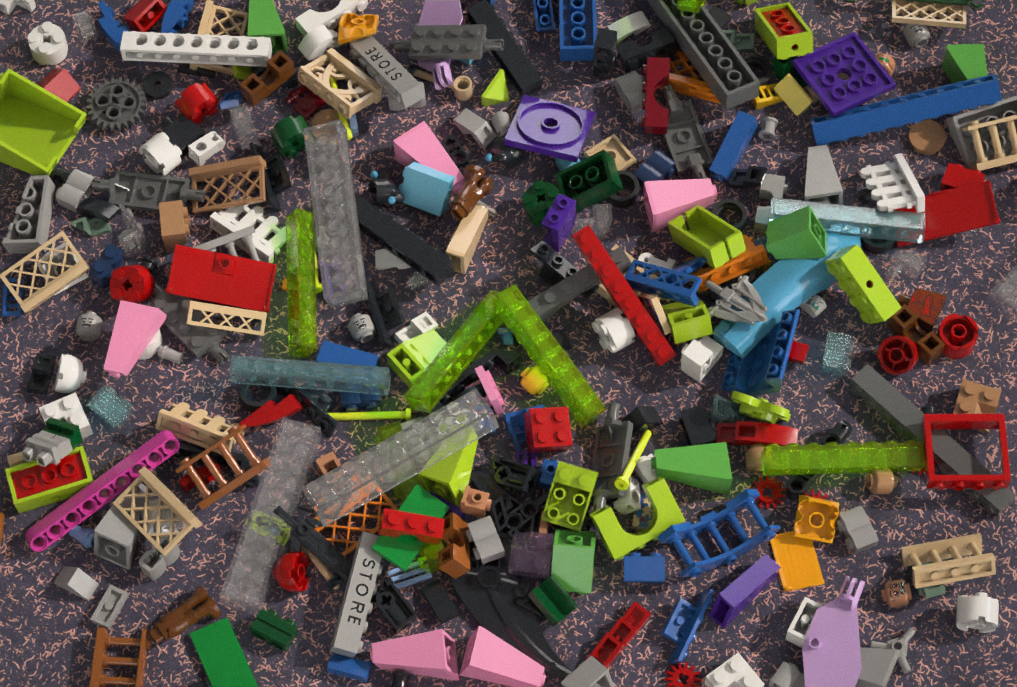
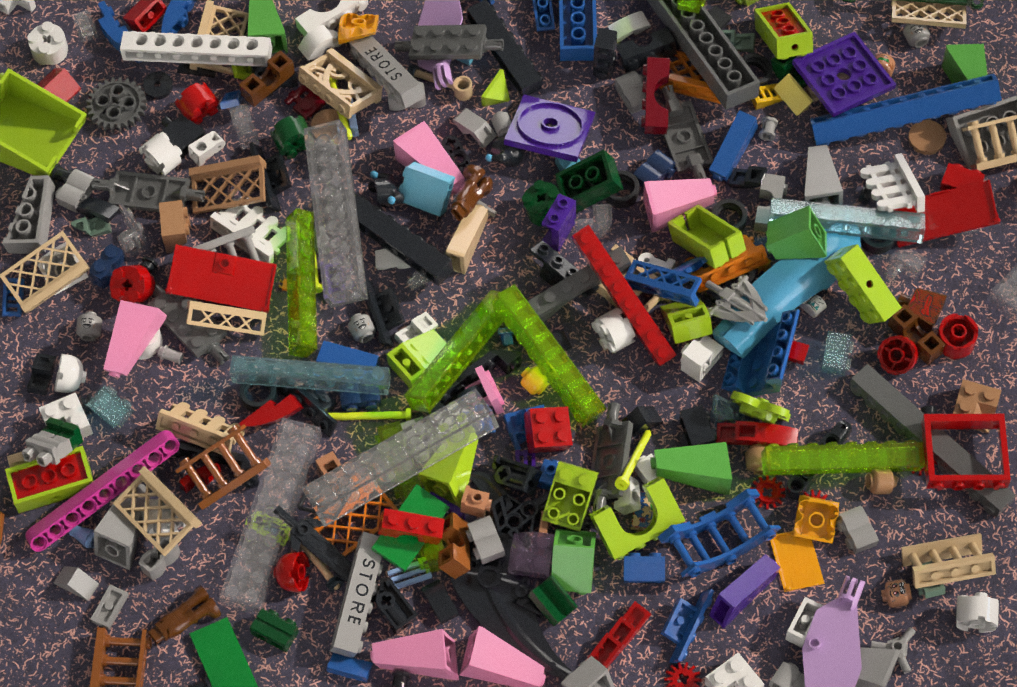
(616, 149): tan tile -> none
(656, 312): tile -> none

